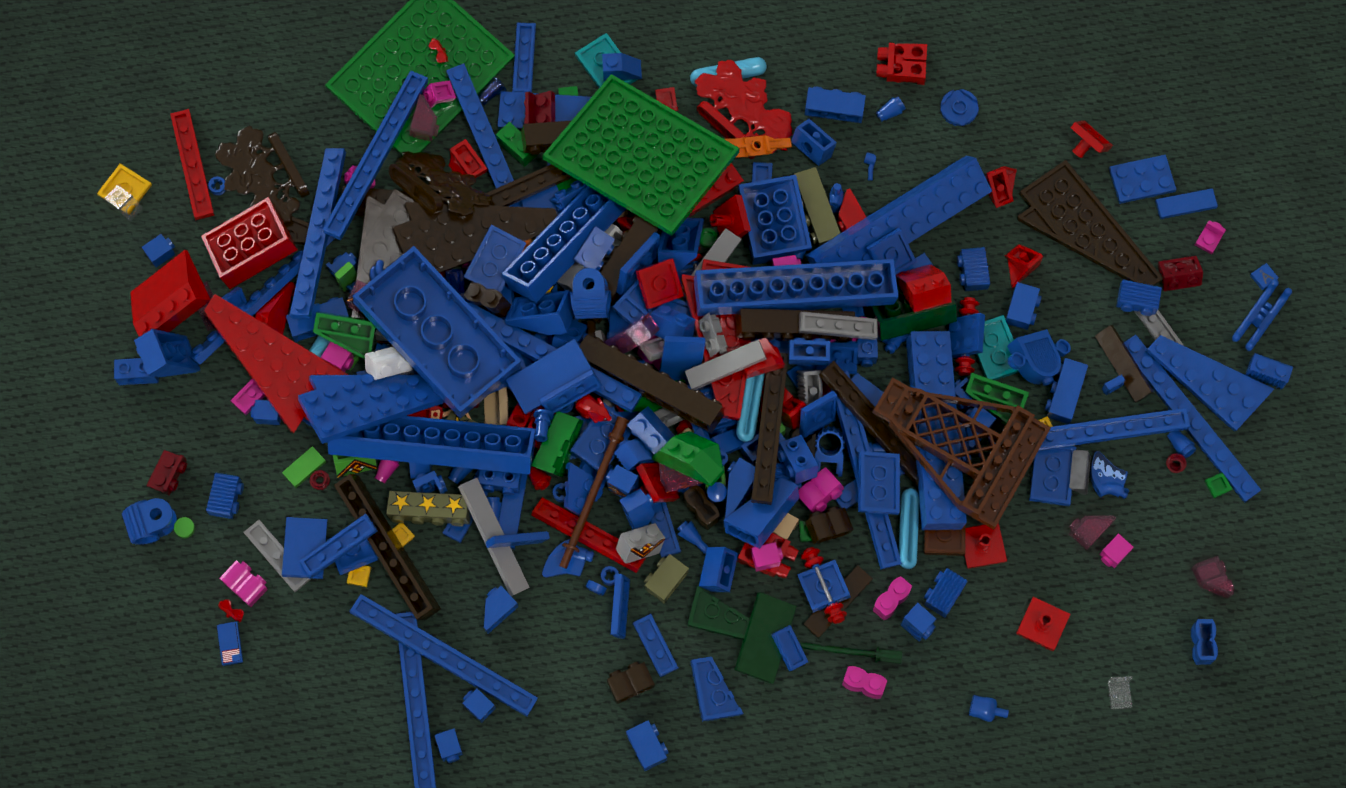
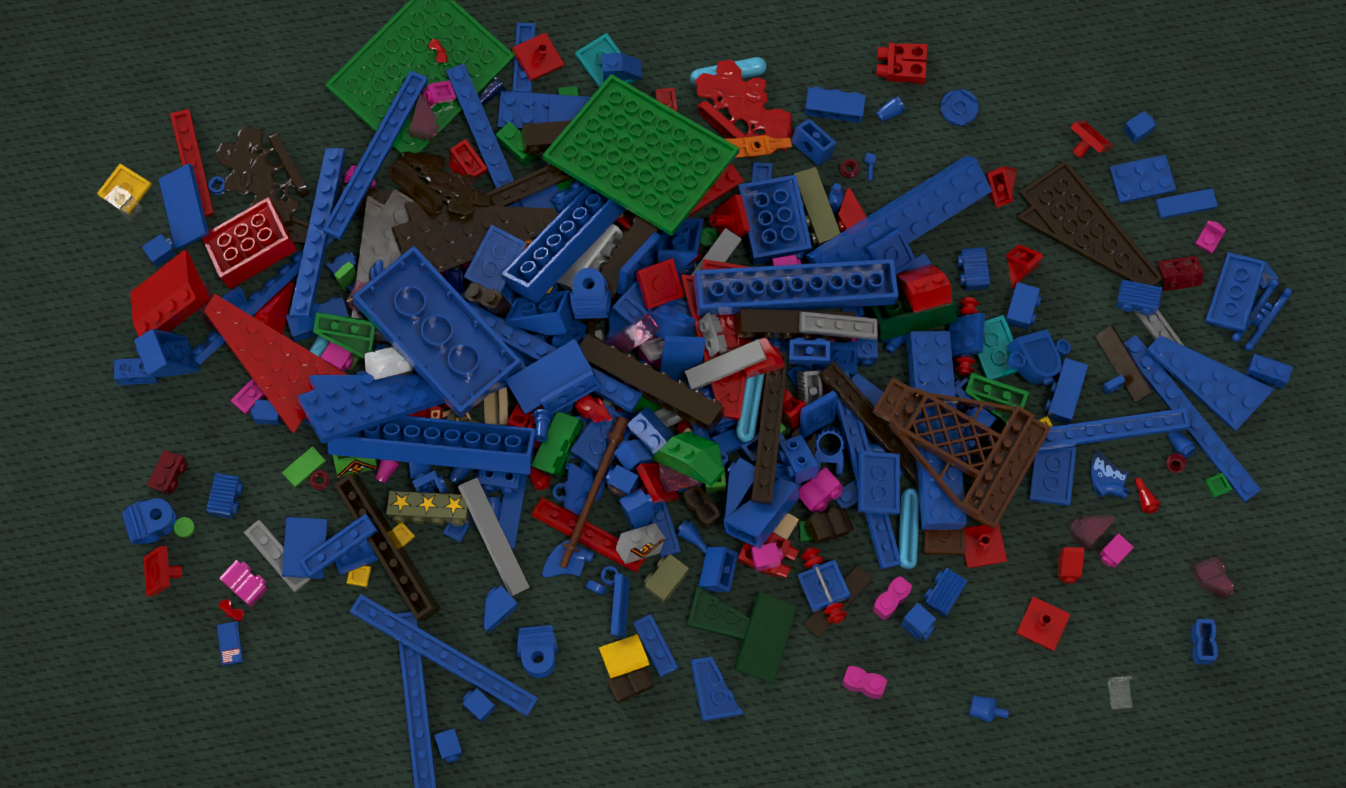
(158, 571): none -> red tile
(183, 206): none -> blue tile
(517, 539): blue tile -> none
(537, 642): none -> blue piece
(538, 57): none -> red tile
(539, 107): dark red bracket -> none
(594, 249): blue bracket -> none
(624, 656): none -> yellow tile
(646, 745): blue brick -> none
(716, 493): blue pin -> none
(789, 648): blue tile -> none
(849, 163): none -> dark red plate
(880, 654): dark green piece -> none
(1070, 564): none -> red slope
(1080, 471): flat silver slope -> none
(1139, 127): none -> blue brick
(1148, 501): none -> red cone
(1236, 292): none -> blue tile

